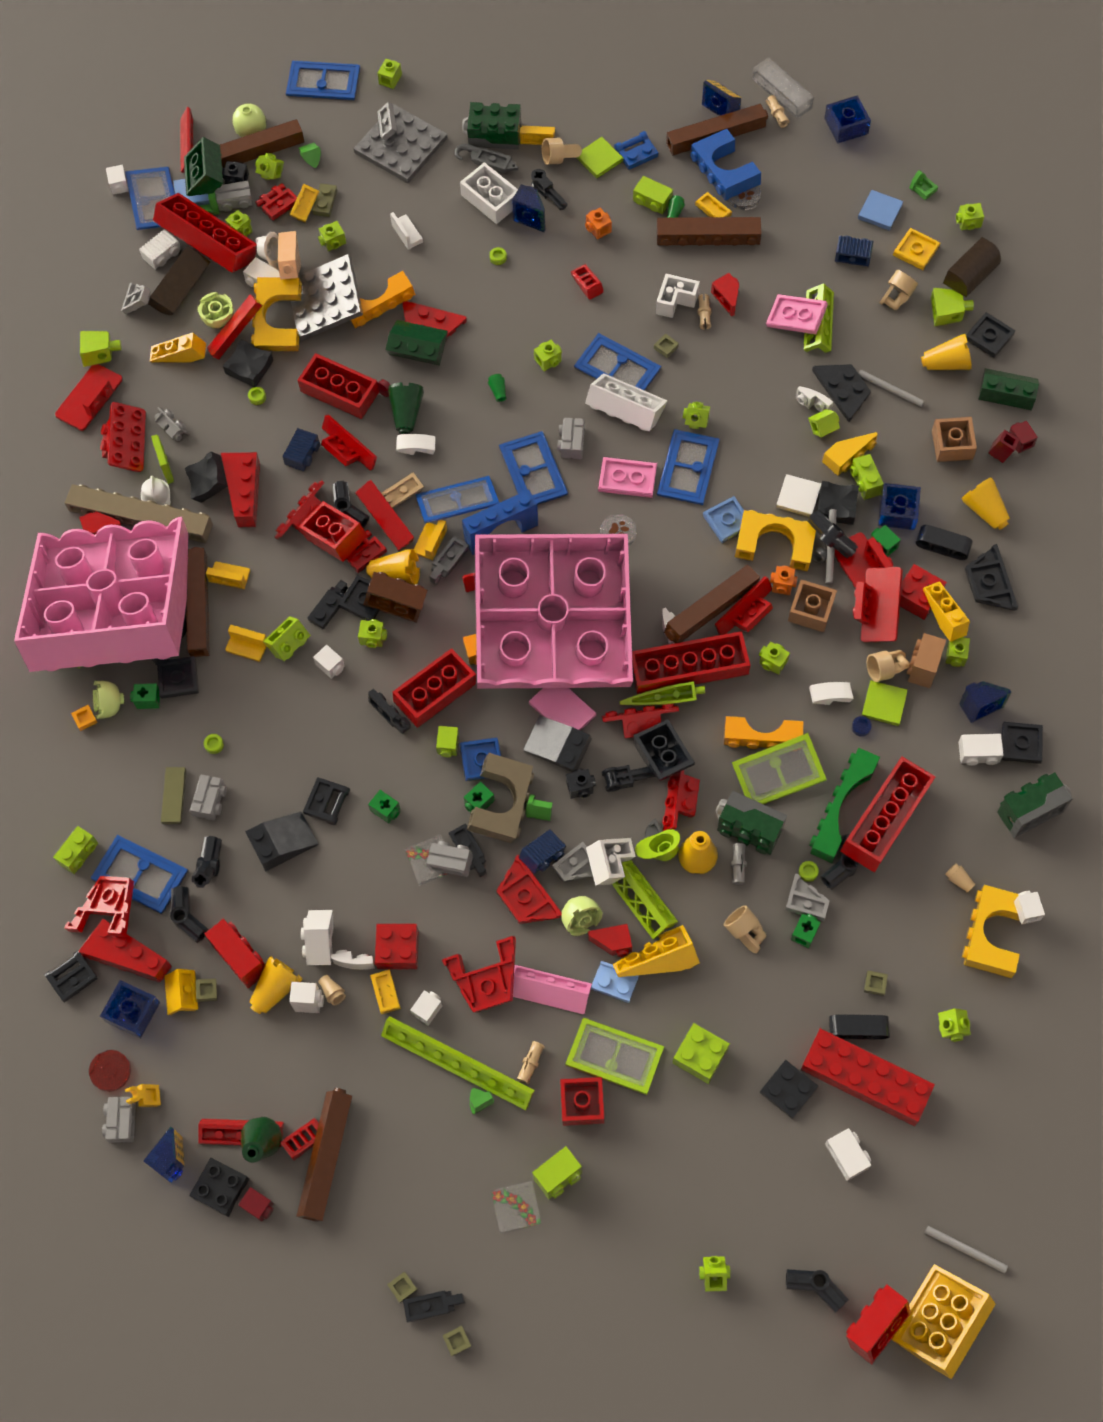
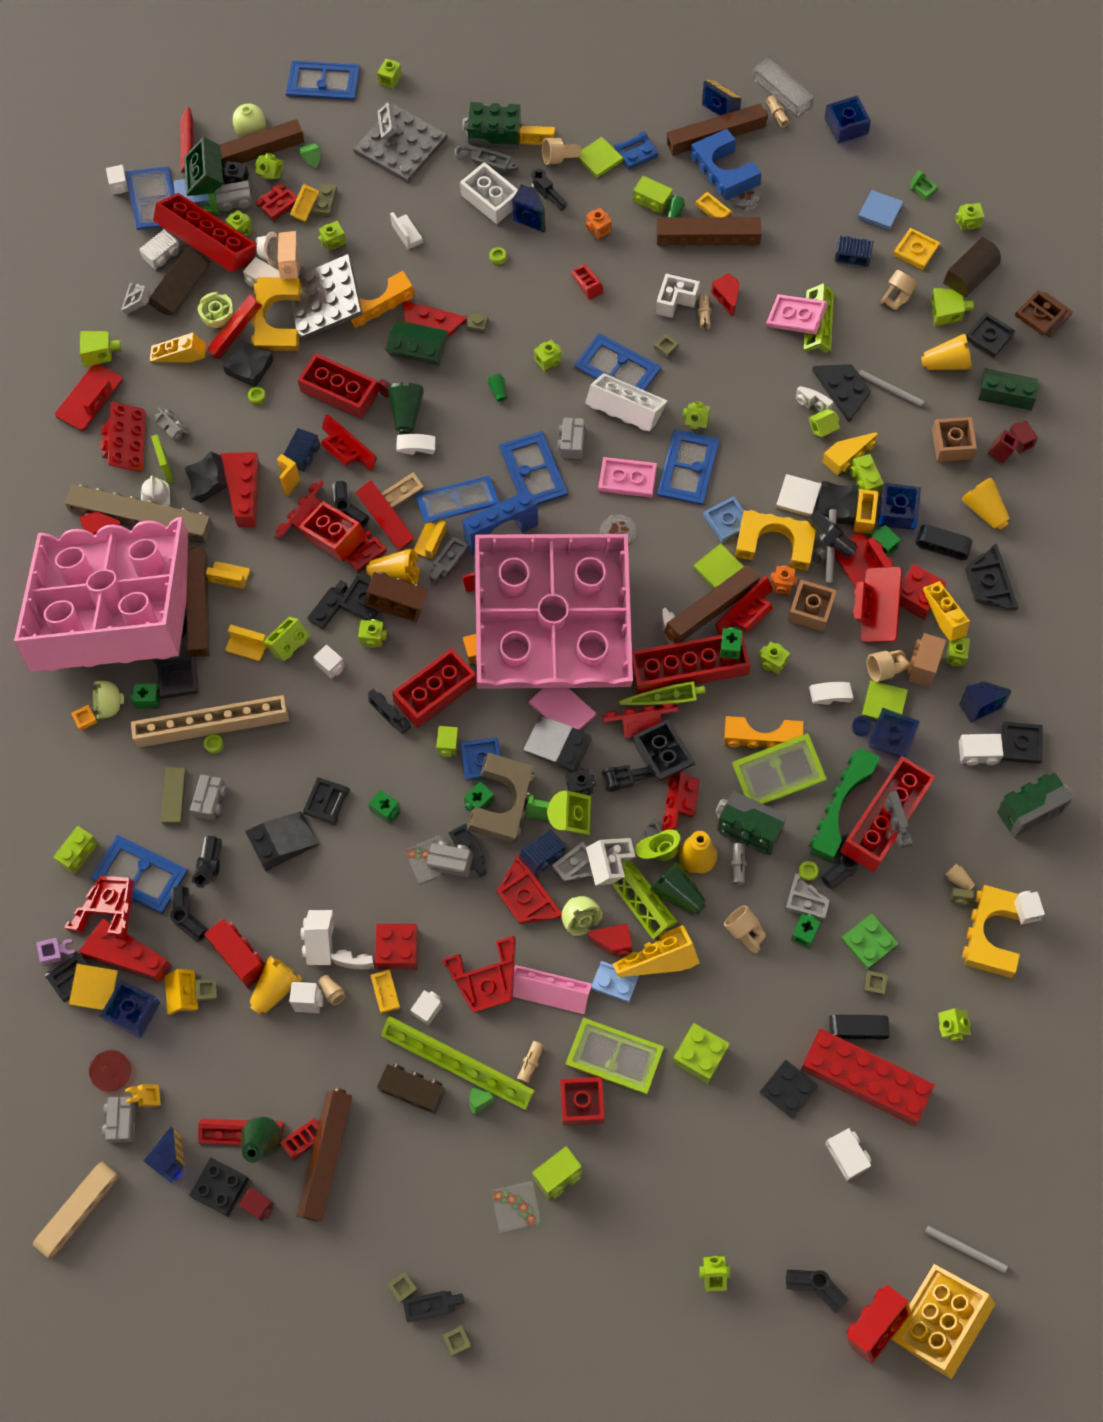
(50, 950): none -> lavender brick
(75, 1210): none -> tan beam
(92, 986): none -> yellow tile
(210, 721): none -> tan brick
(289, 474): none -> yellow panel
(411, 1088): none -> dark brown brick
(477, 322): none -> olive plate
(570, 812): none -> lime brick
(679, 889): none -> dark green cone
(717, 566): none -> lime tile
(731, 650): none -> green brick
(866, 511): none -> yellow brick
(869, 941): none -> bright green plate
(894, 733): none -> clear blue brick
(898, 820): none -> dark grey hinge
(961, 896): none -> olive plate
(1043, 313): none -> reddish brown bracket

